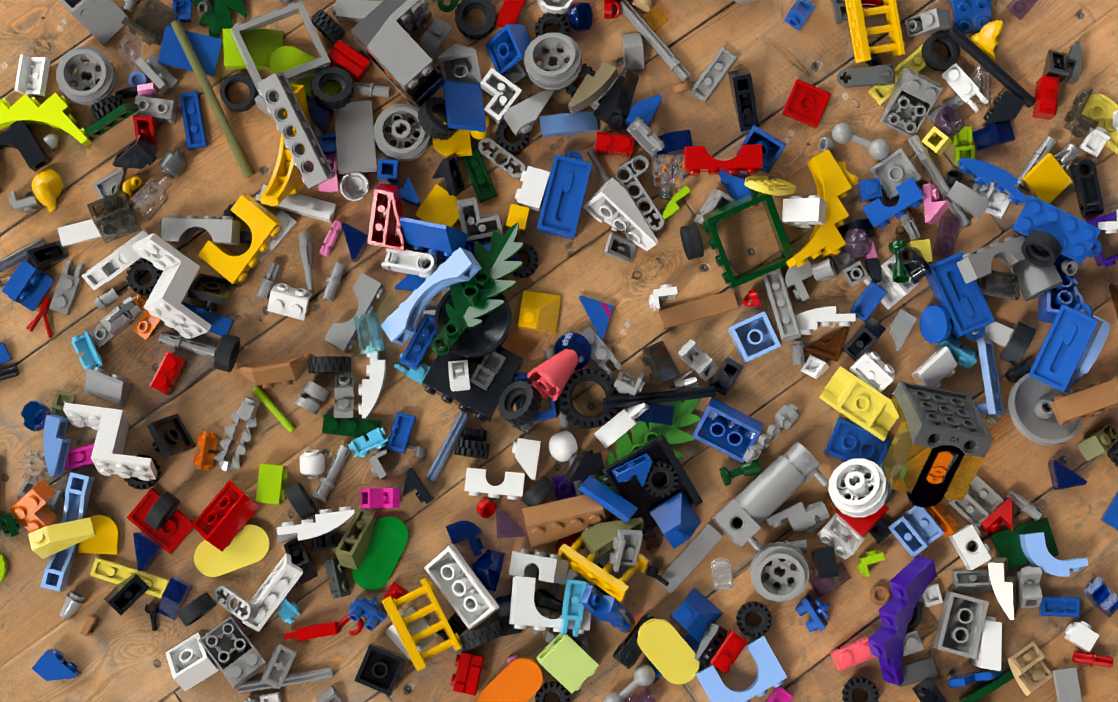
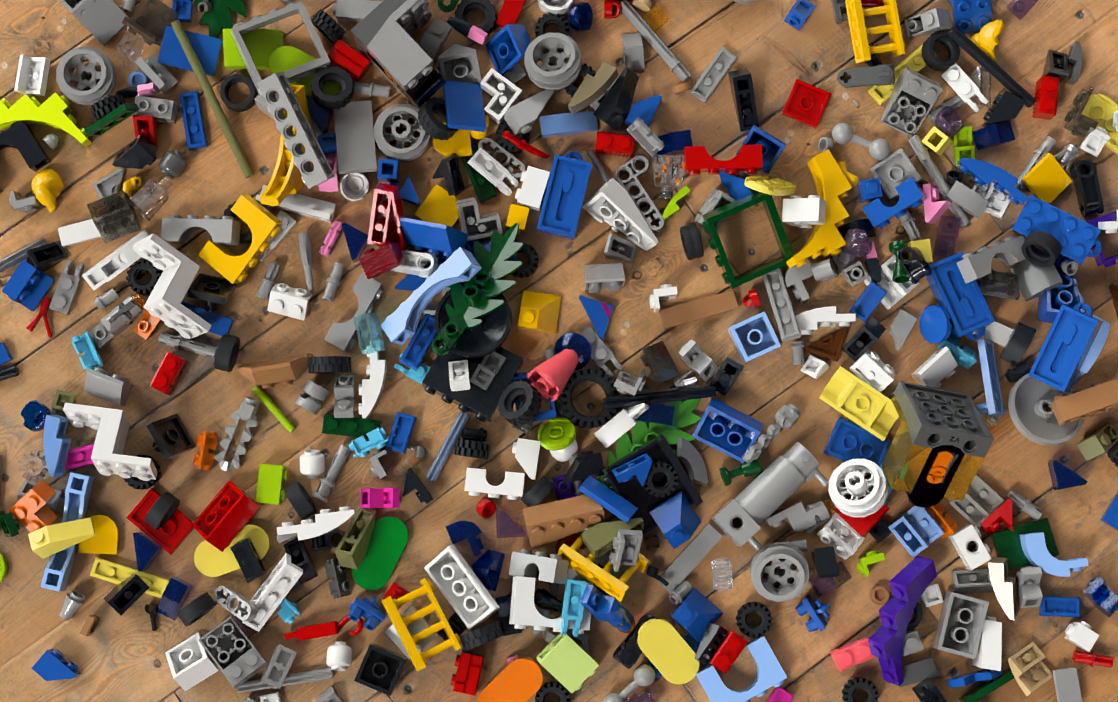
(248, 560): none -> black hinge
(339, 656): none -> white head
(382, 260): none -> dark red brick
(466, 29): none -> piece
(493, 171): none -> white hinge
(521, 144): none -> red piece
(556, 434): none -> lime tile
(604, 277): none -> light grey slope
(680, 592): none -> light grey pin
(692, 459): none -> light grey tile

